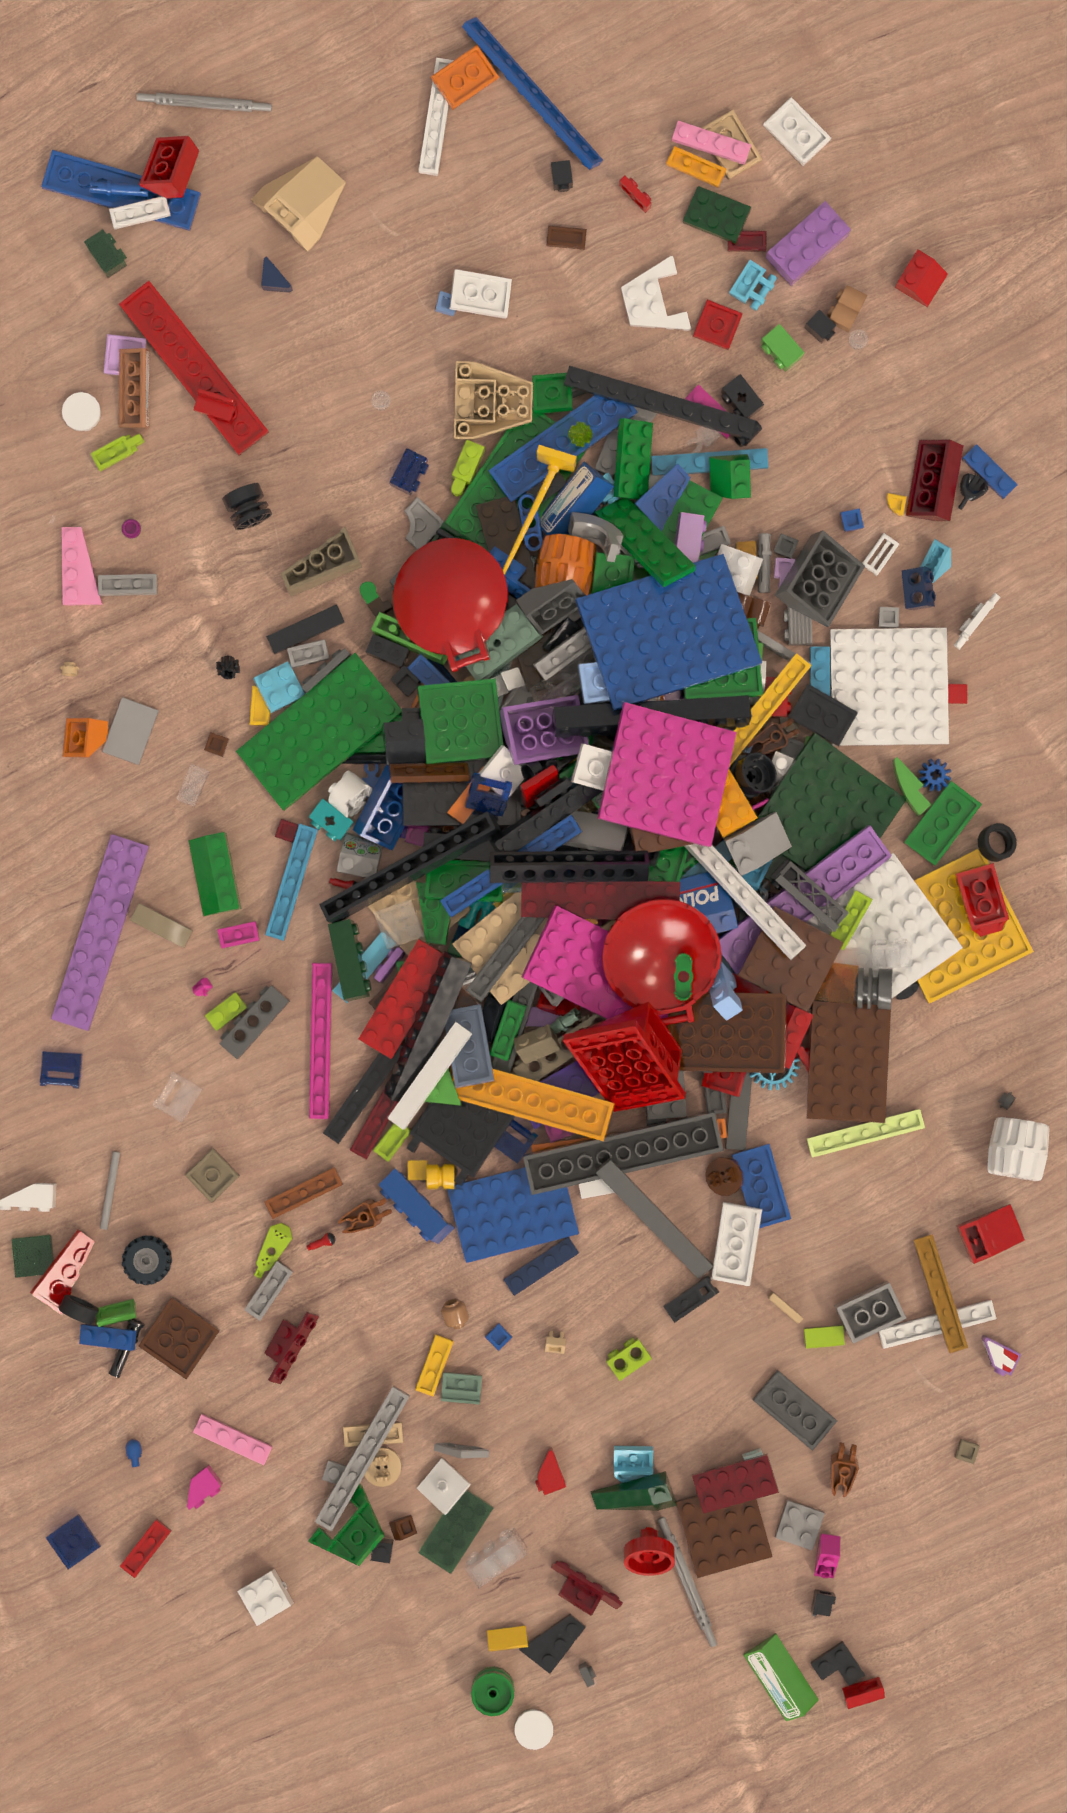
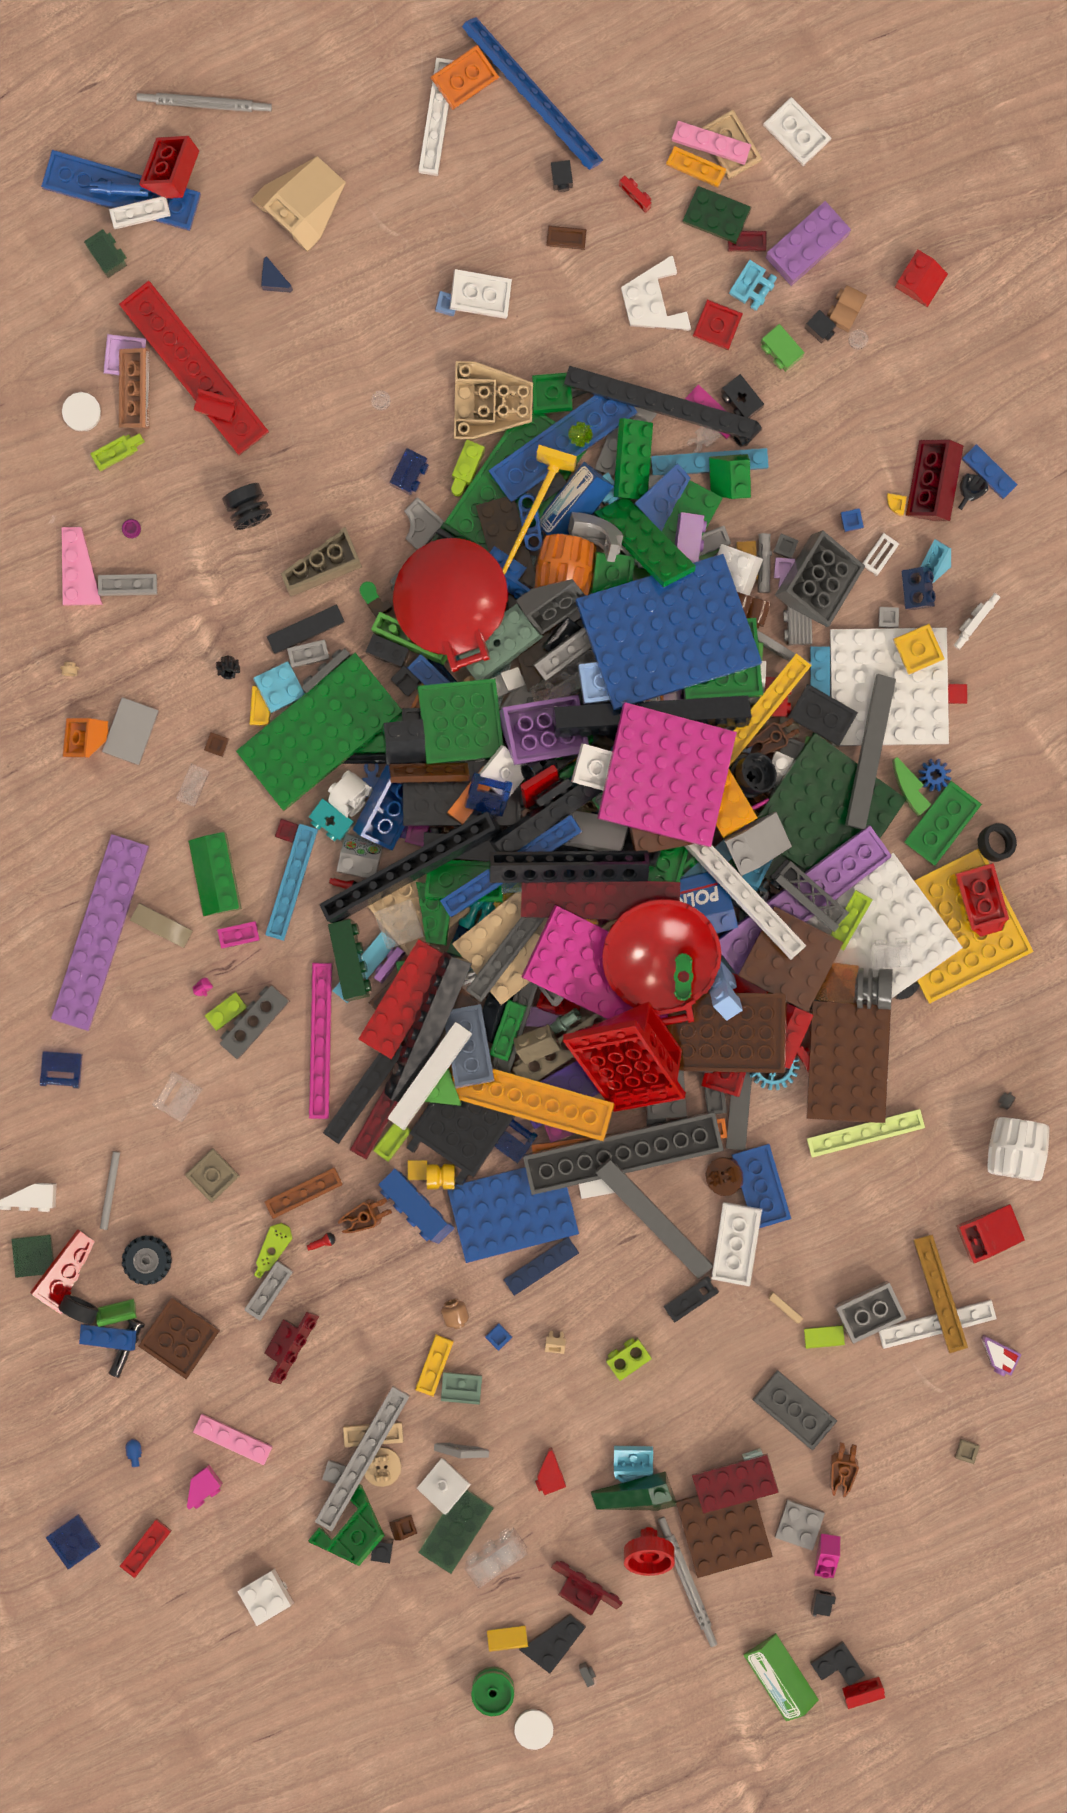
(870, 751): none -> dark grey tile
(918, 649): none -> yellow plate

